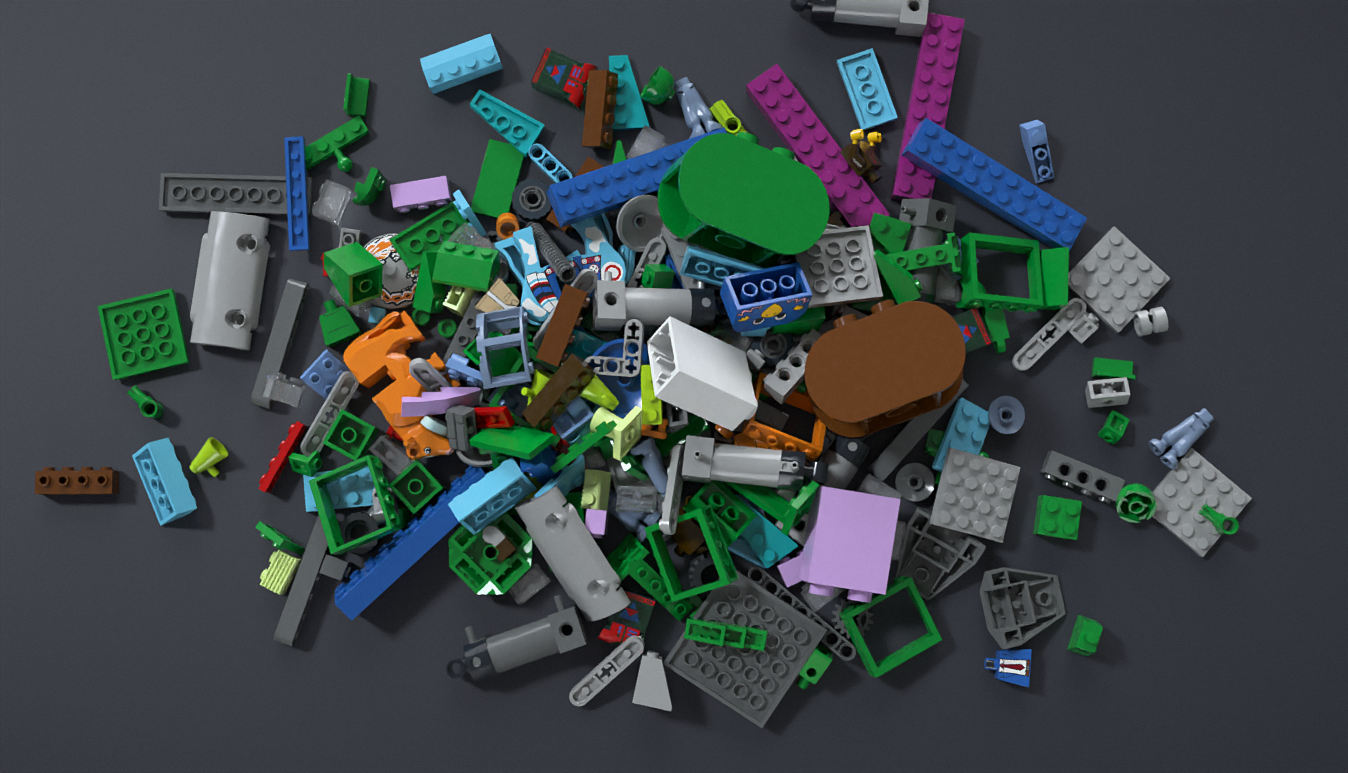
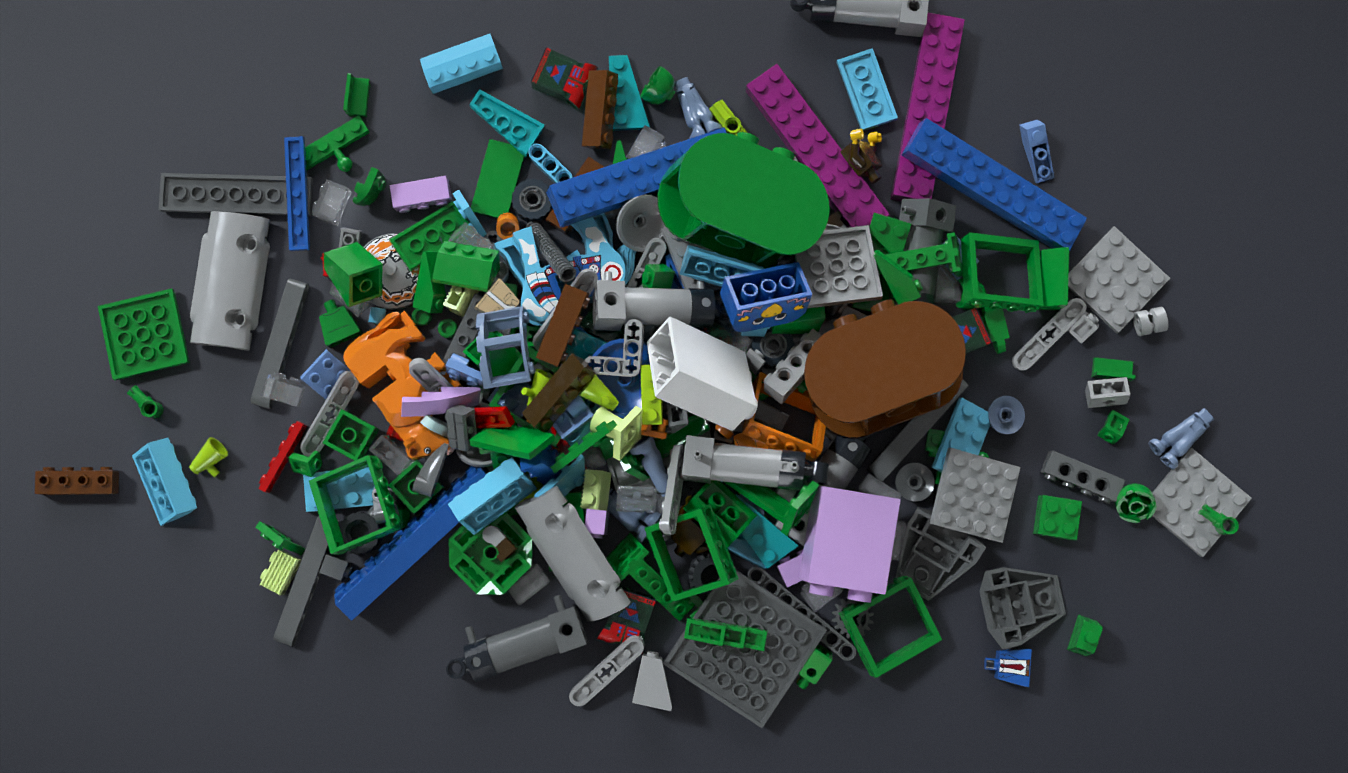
(429, 474): none -> dark grey piece

